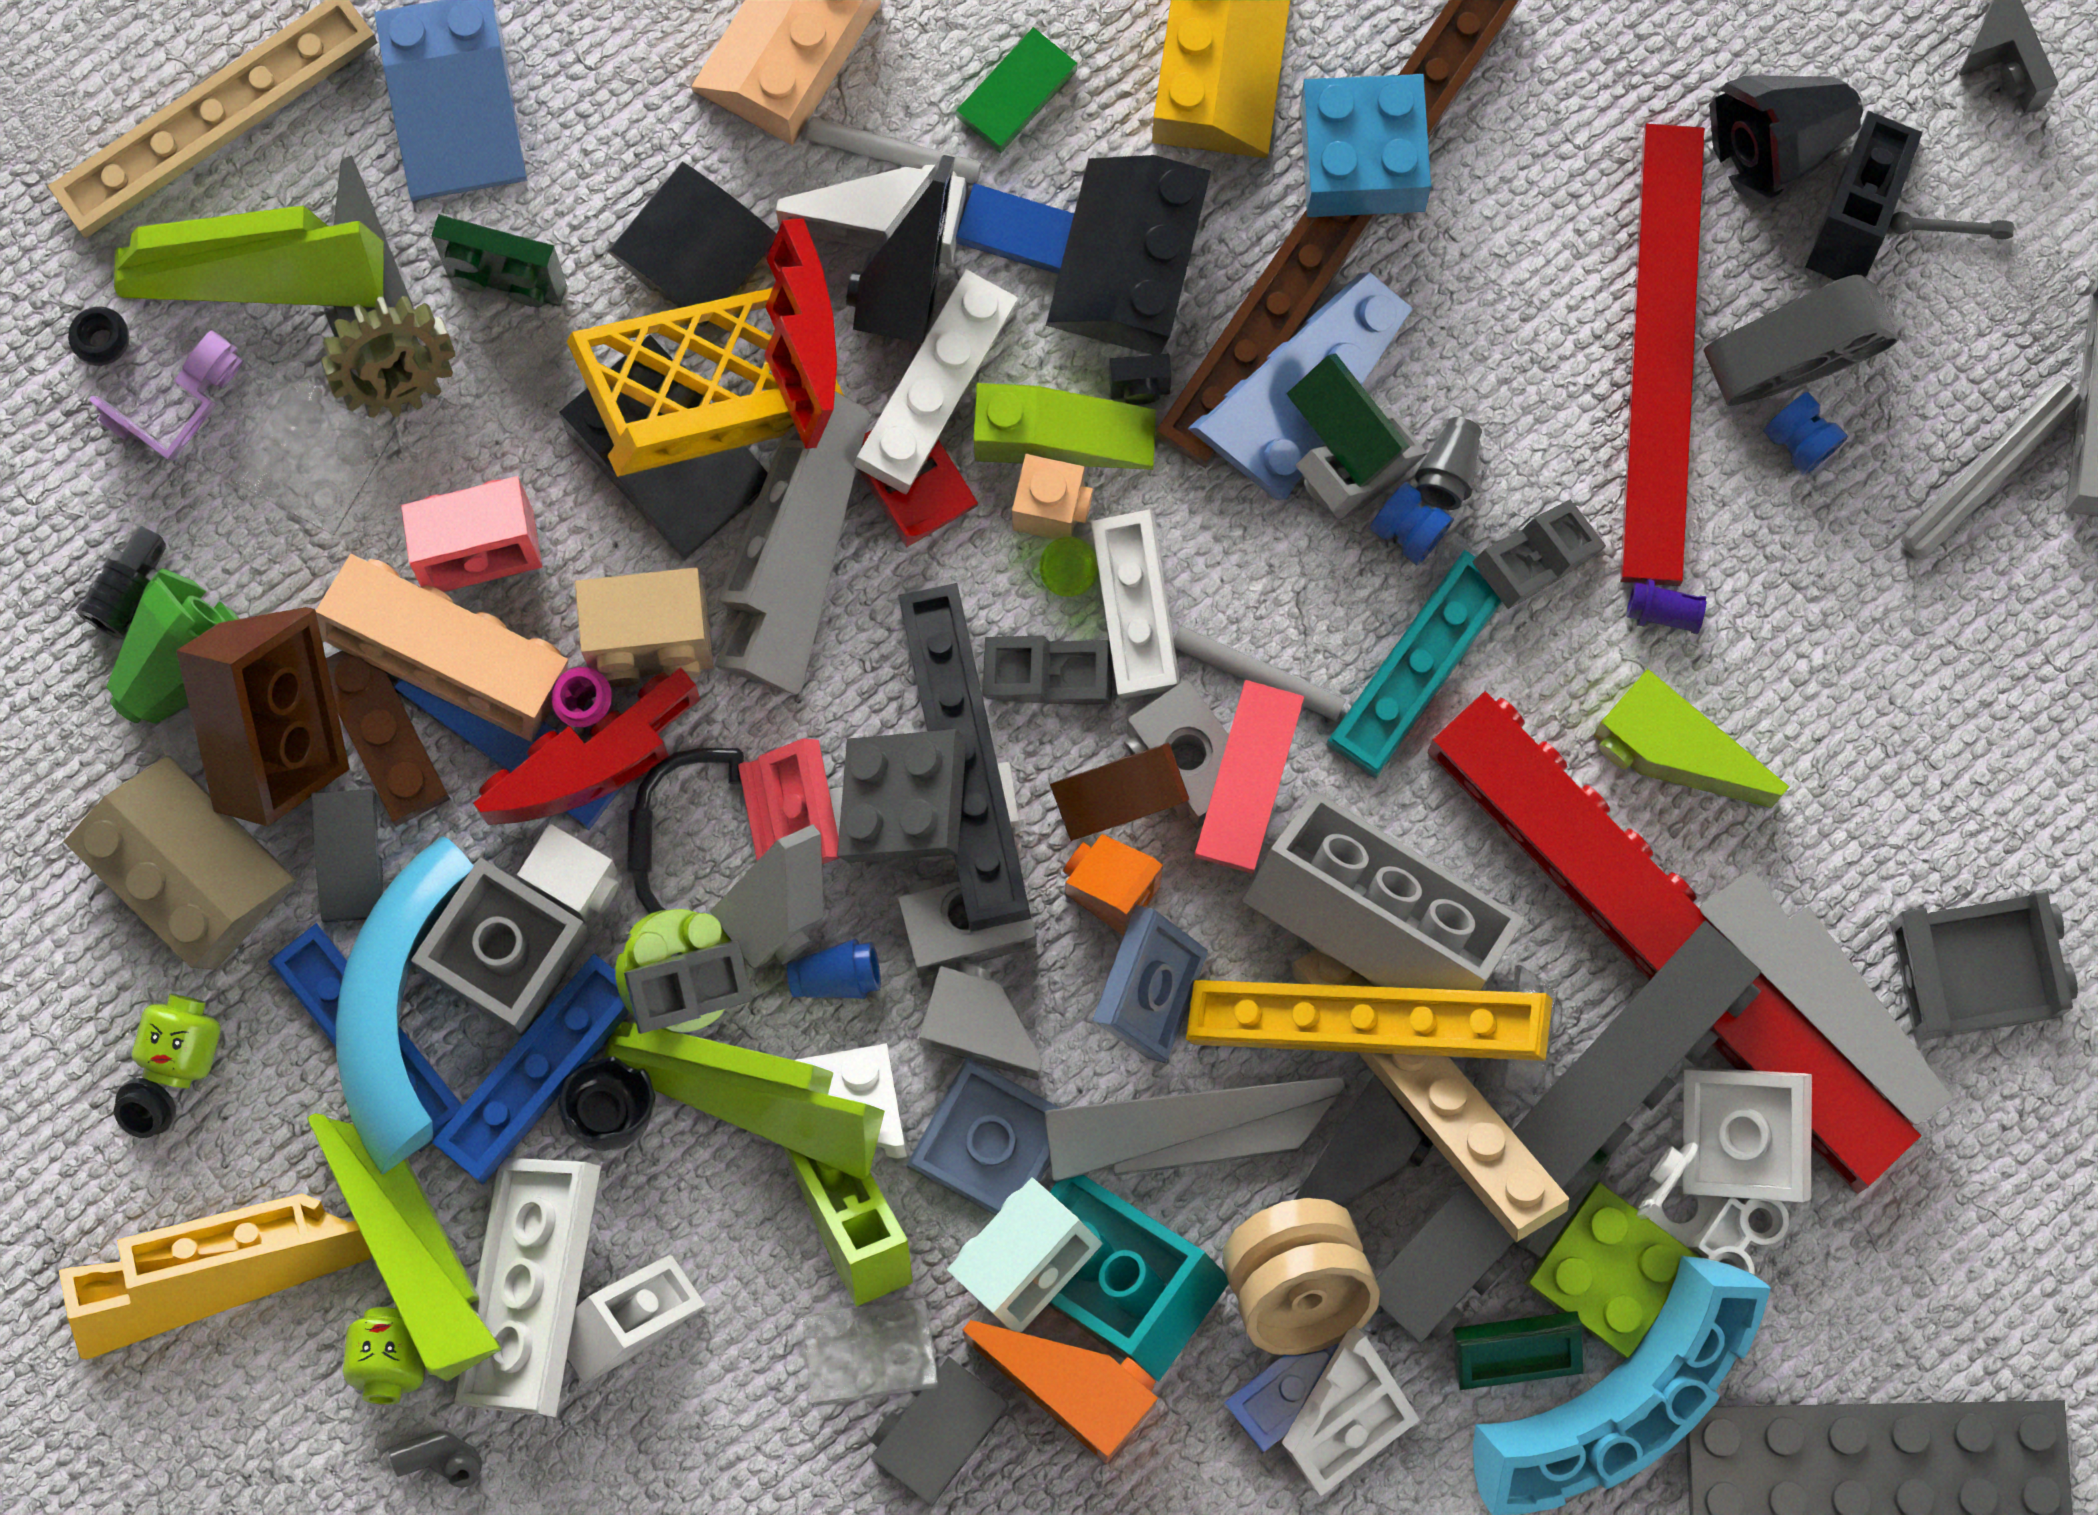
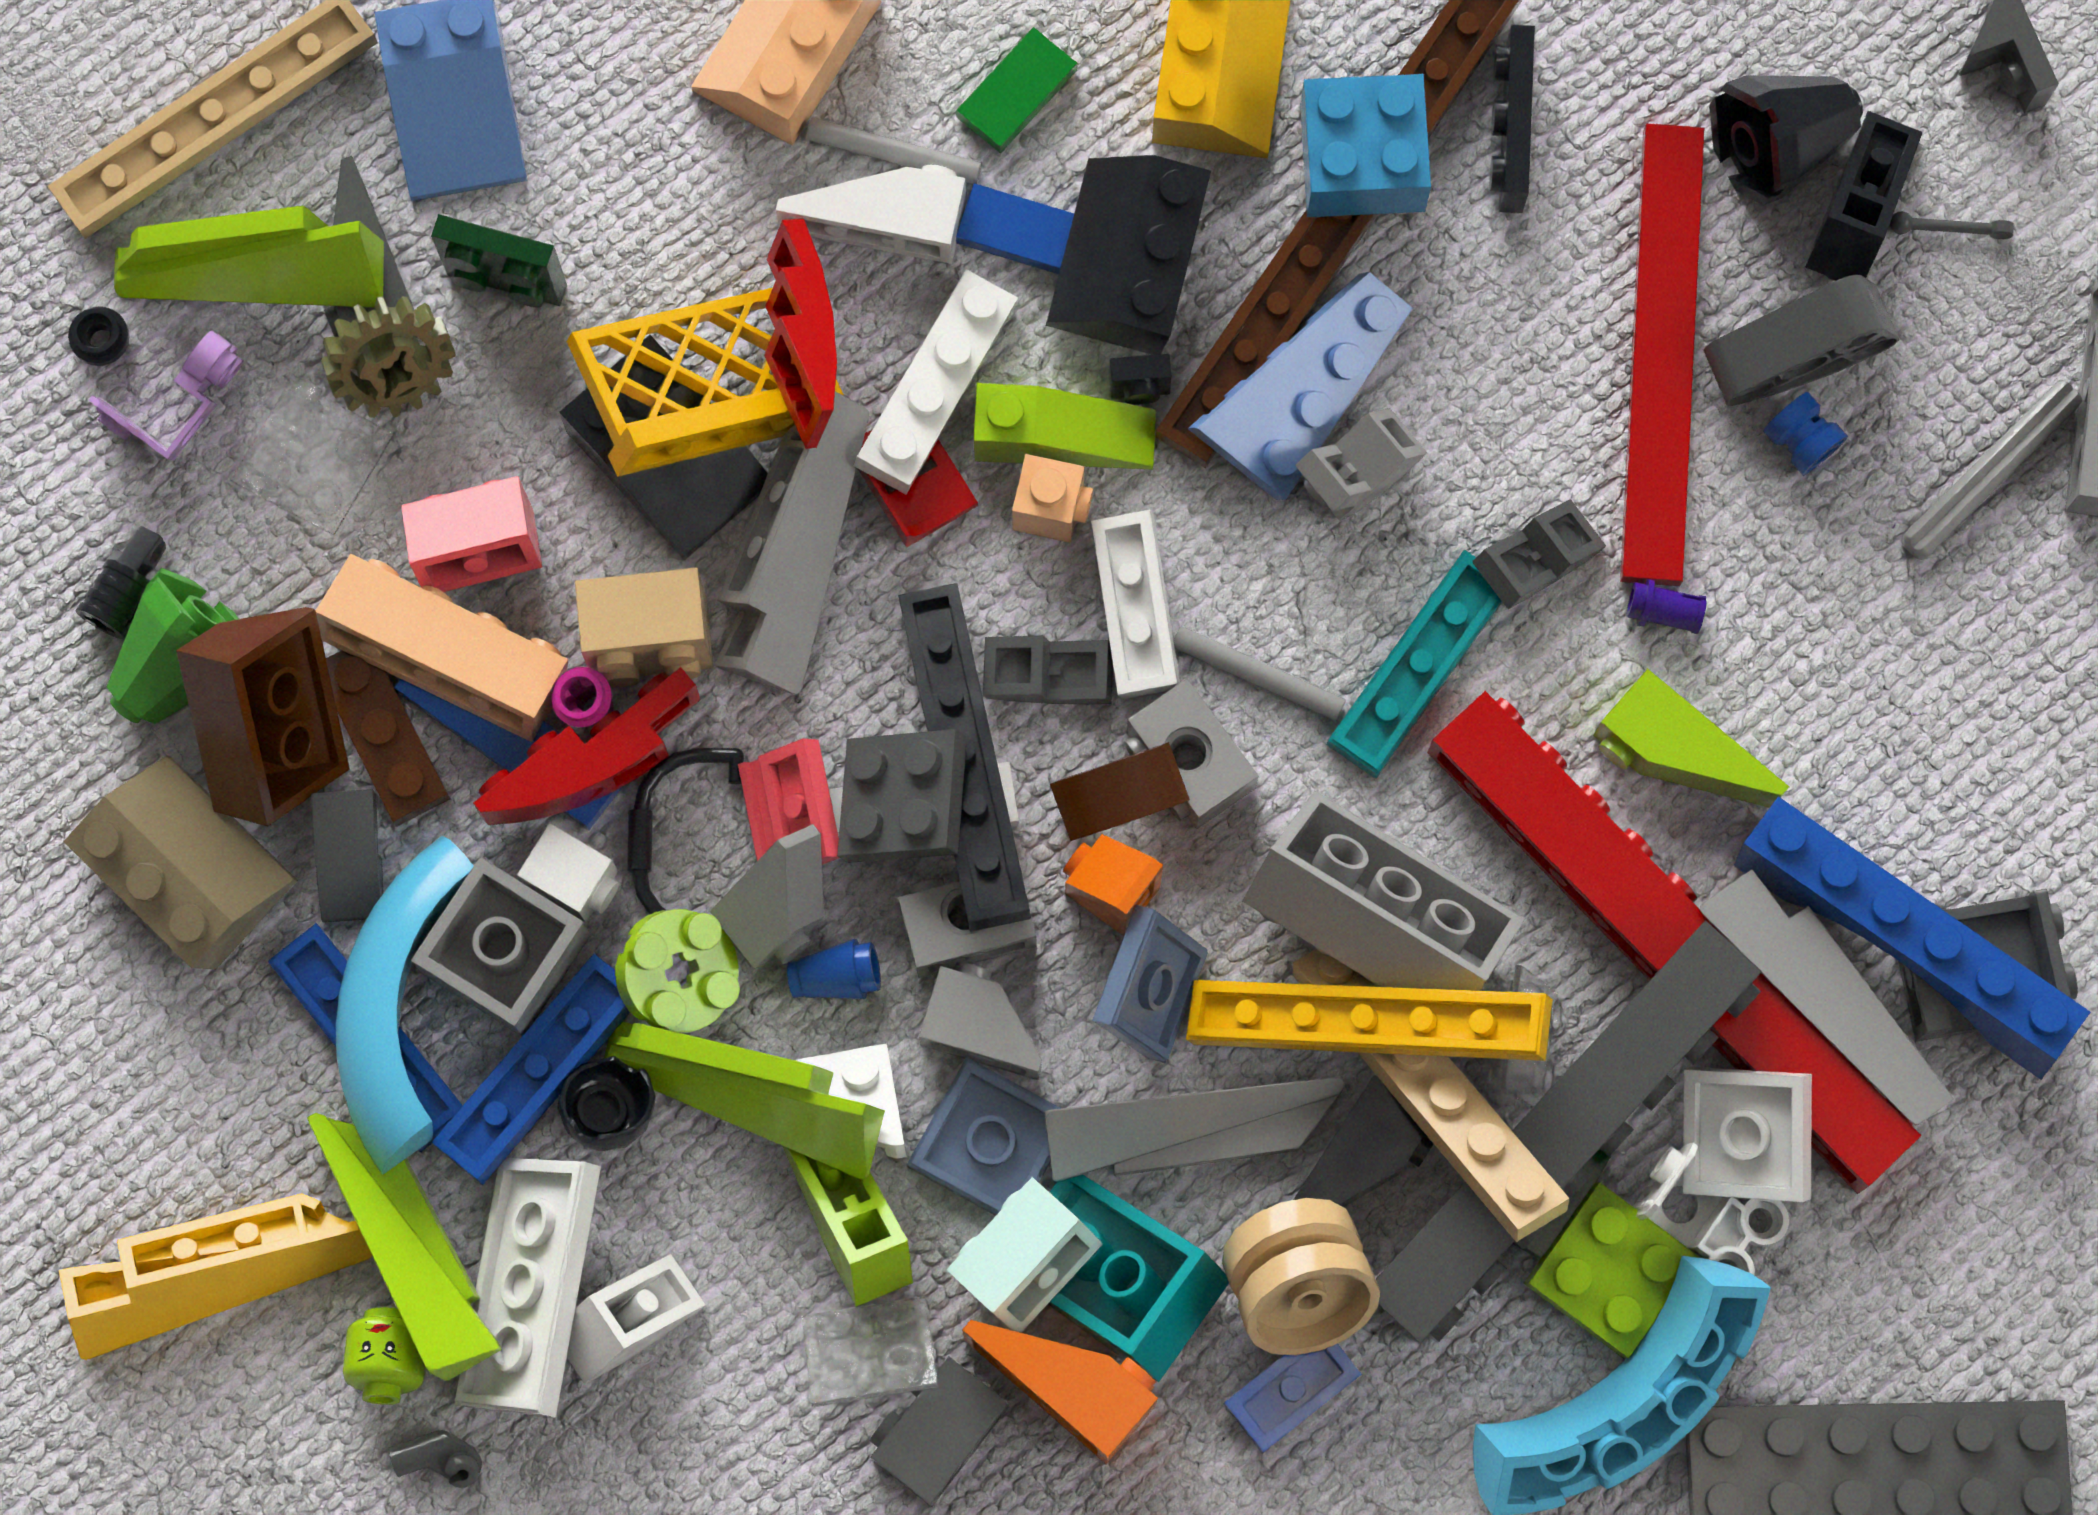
(144, 1108): black plate -> none
(176, 1041): lime head -> none
(688, 986): dark grey slope -> none
(692, 240): black slope -> none
(902, 269): black slope -> none
(1069, 567): clear neon green plate -> none
(1249, 777): coral tile -> none
(1347, 420): dark green tile -> none
(1347, 1415): white wing -> none
(1415, 526): blue wheel -> none
(1450, 465): dark grey cone -> none
(1513, 119): none -> black plate
(1518, 1350): dark green tile -> none
(1987, 986): none -> blue arch

